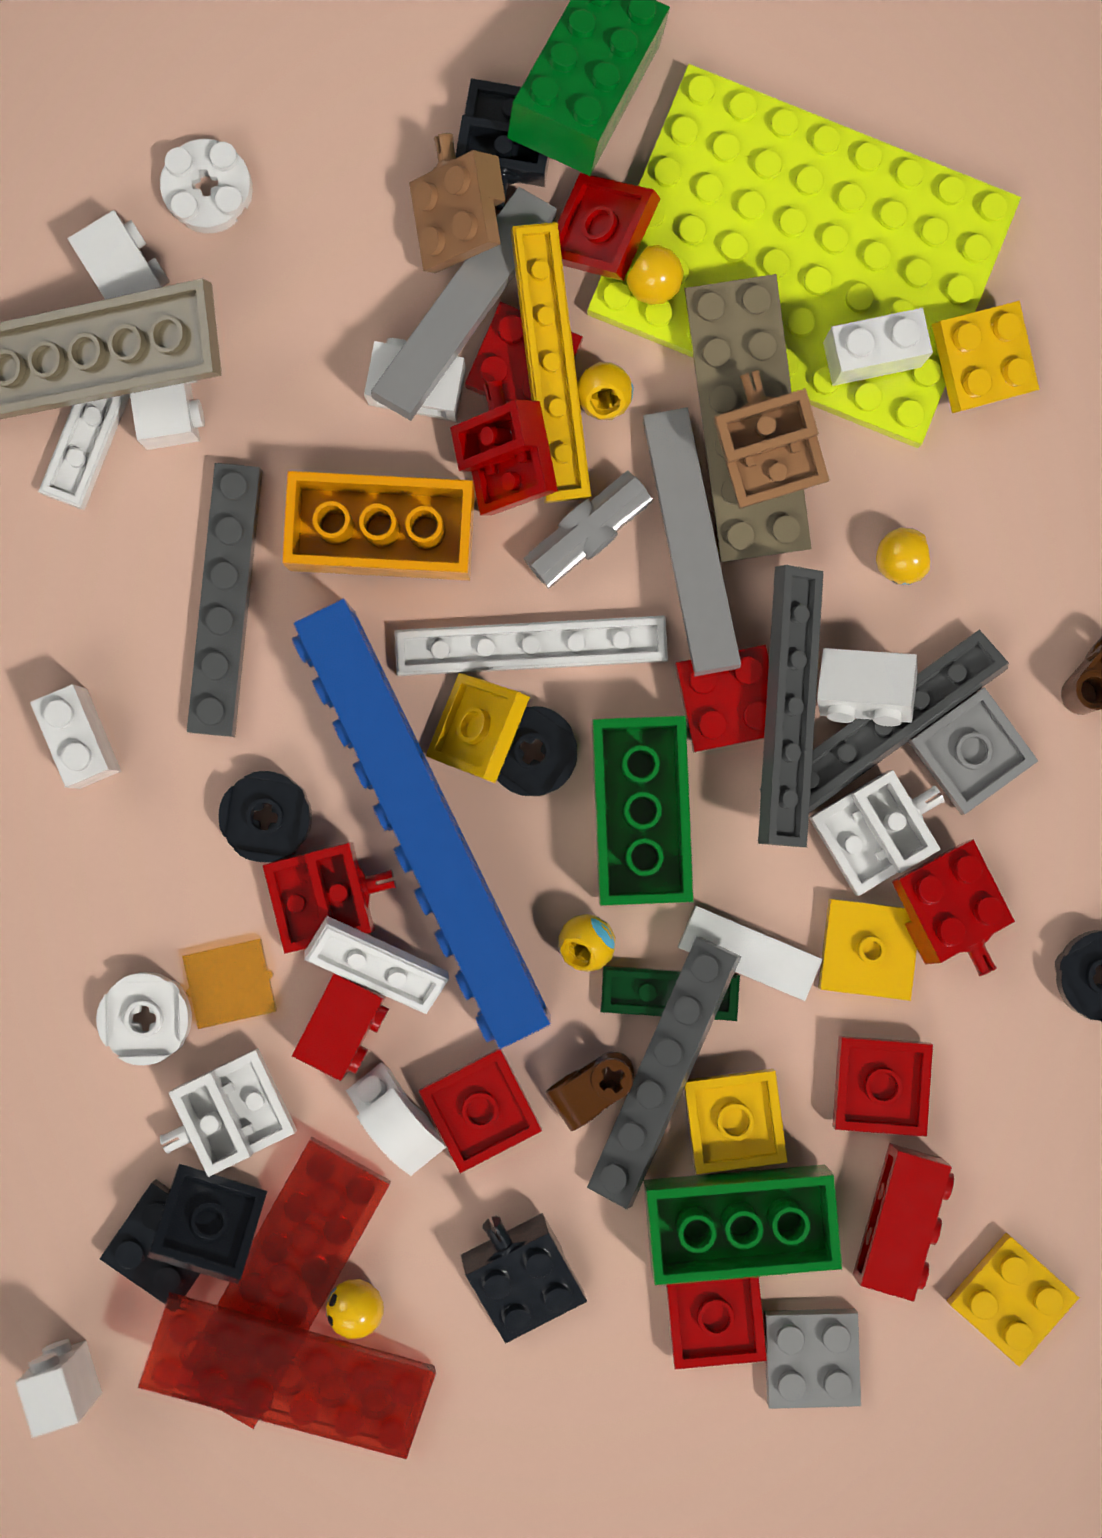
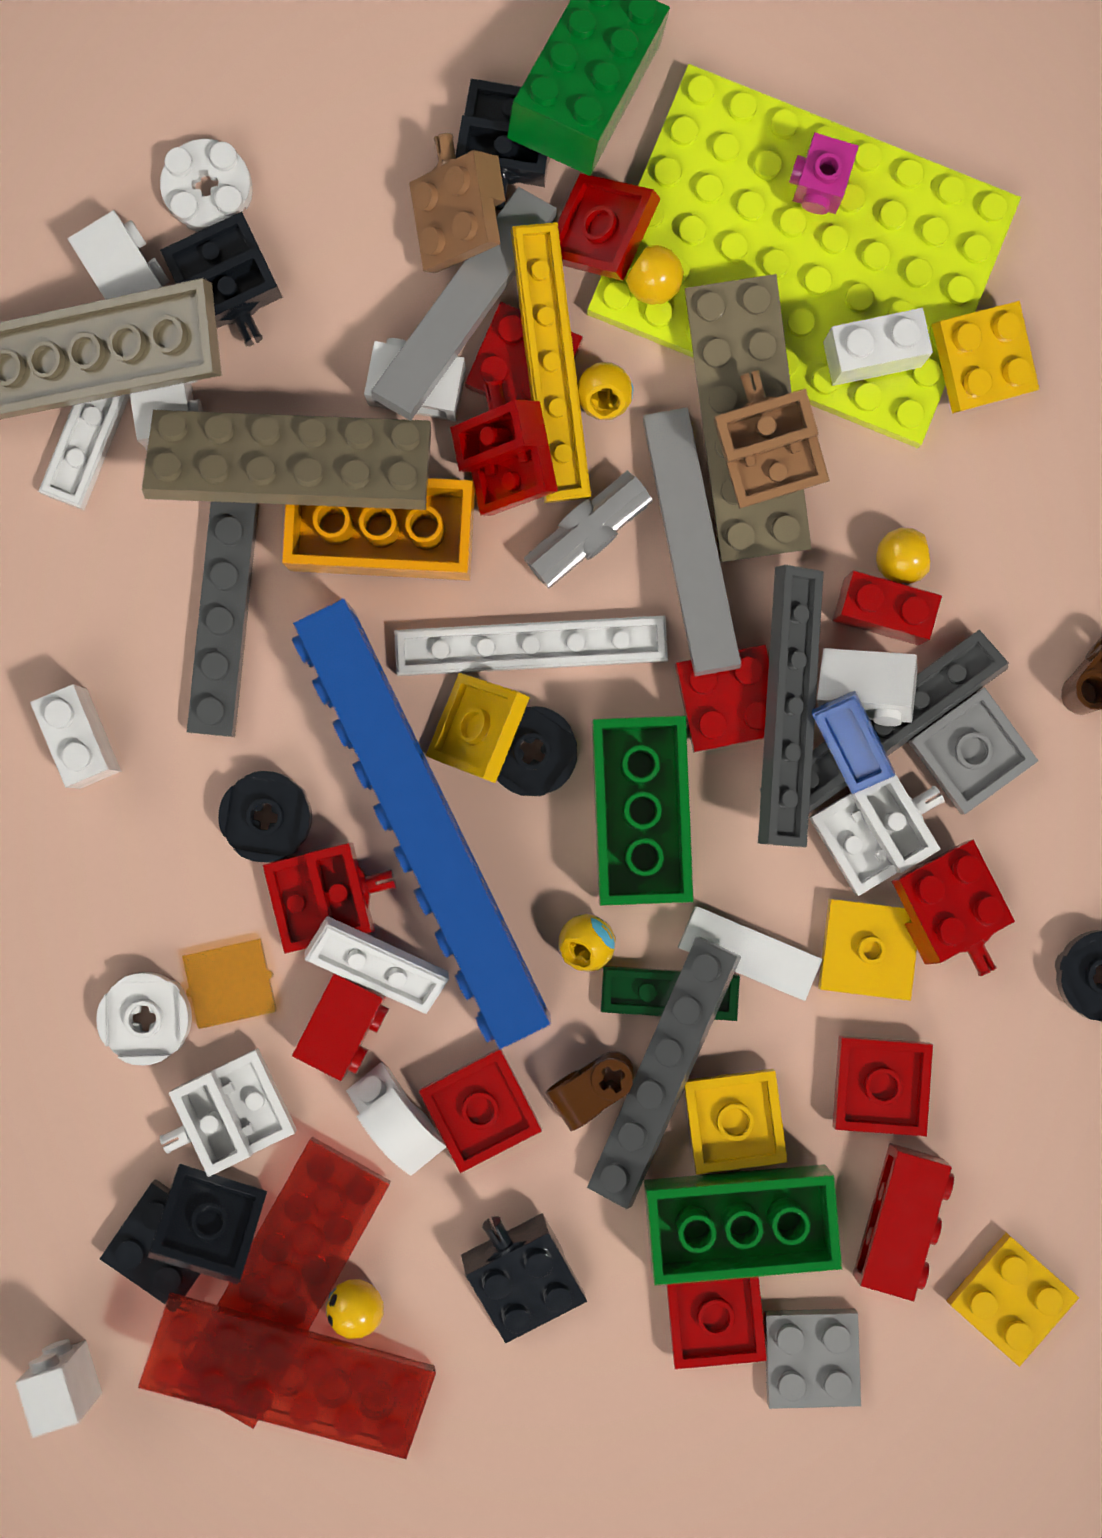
(235, 267): none -> black plate
(287, 459): none -> dark tan plate
(823, 174): none -> dark pink brick
(853, 742): none -> tile
(887, 608): none -> red brick

